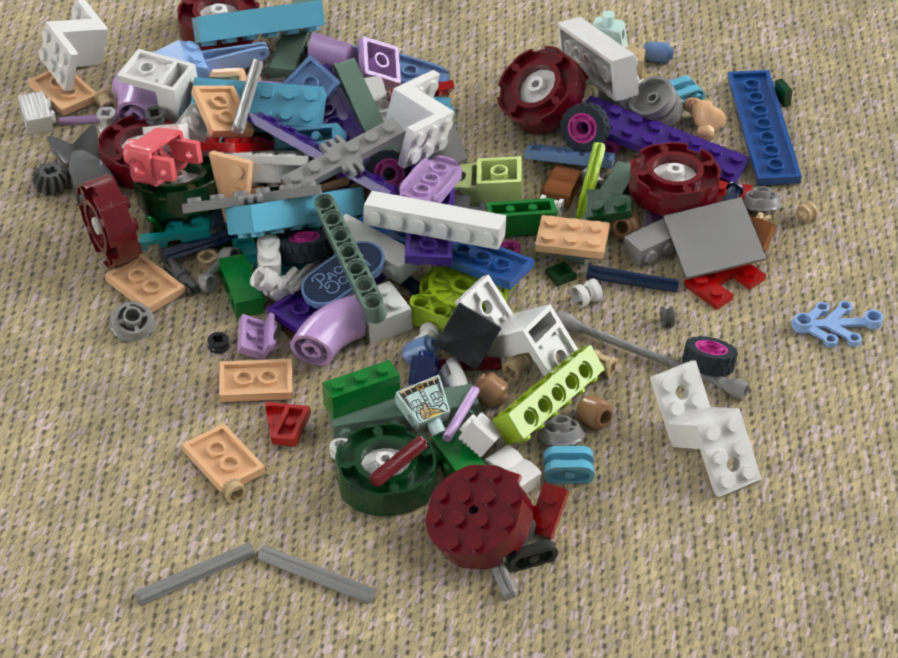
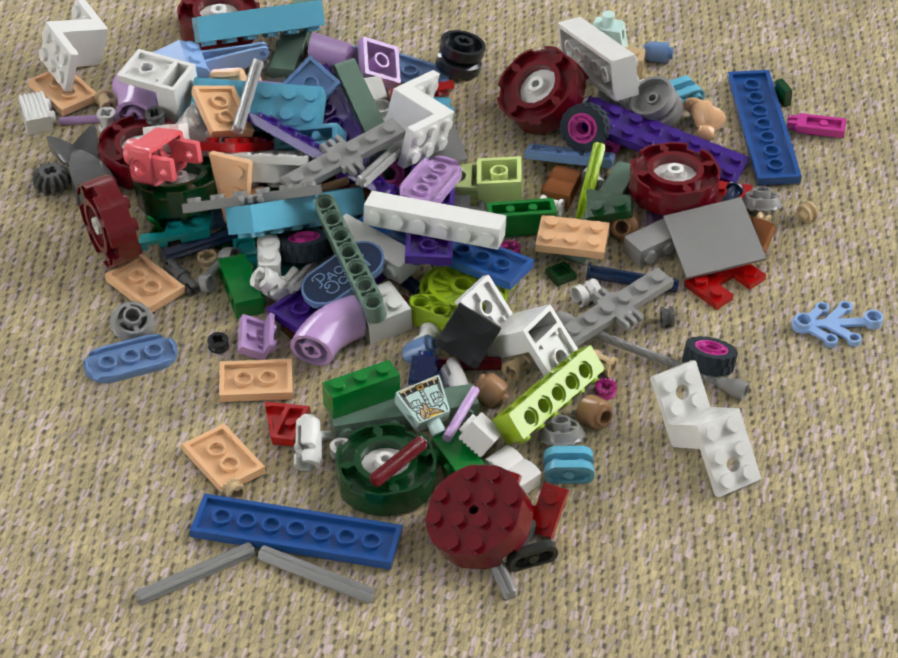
(130, 358): none -> medium blue tile
(297, 531): none -> blue plate
(309, 442): none -> white piece
(379, 165): none -> light grey axle
(460, 54): none -> black wheel
(607, 384): none -> dark pink bush
(618, 307): none -> light grey hinge
(817, 125): none -> dark pink hinge

